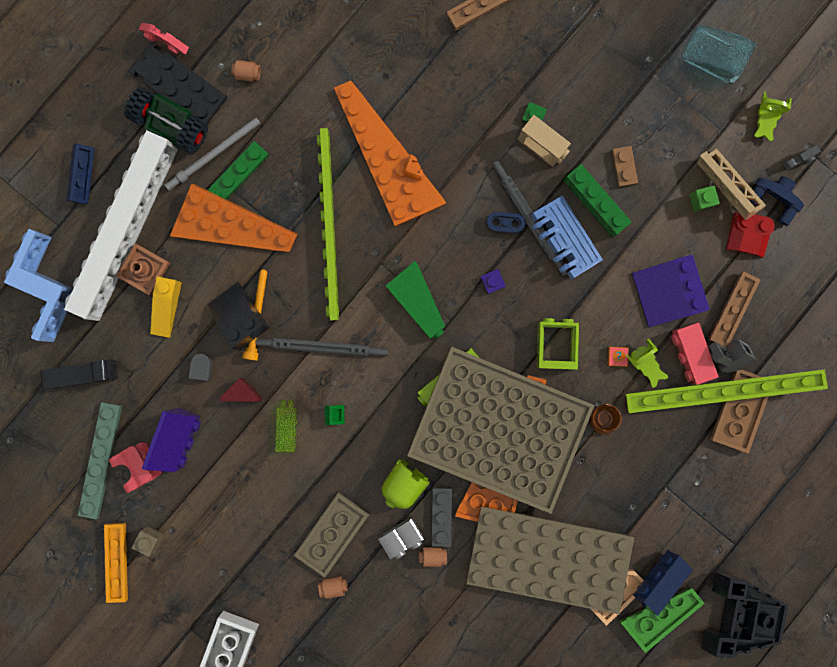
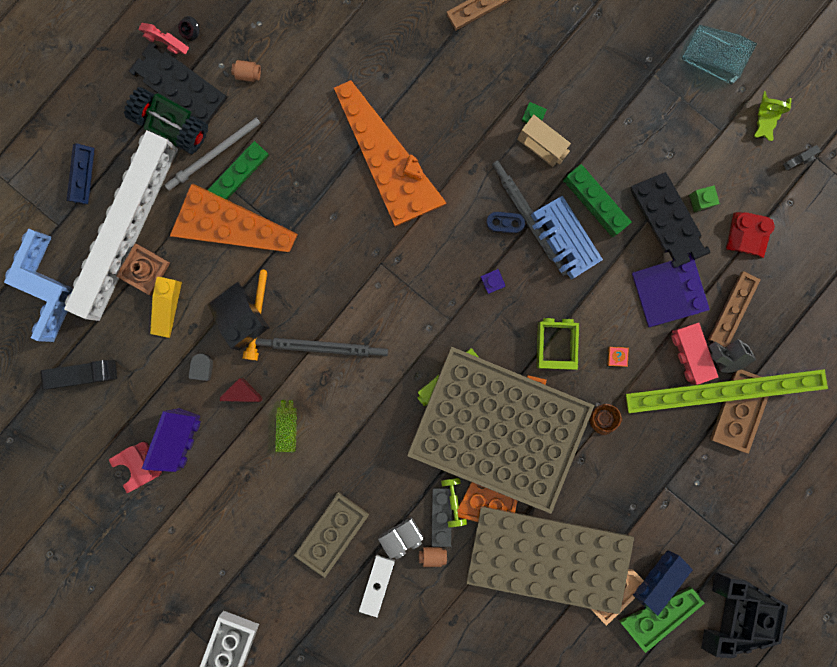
(99, 460): sand green plate -> none
(115, 562): light orange plate -> none
(147, 541): dark tan brick -> none
(188, 28): none -> black hat
(327, 216): lime plate -> none
(332, 587): nougat brick -> none
(334, 415): green plate -> none
(374, 596): none -> white tile
(403, 486): lime cylinder -> none
(414, 296): green slope -> none
(454, 503): none -> lime wheel
(624, 166): medium nougat plate -> none
(644, 359): lime hair -> none
(669, 219): none -> black hinge
(728, 186): tan fence -> none
(783, 192): dark blue connector -> none

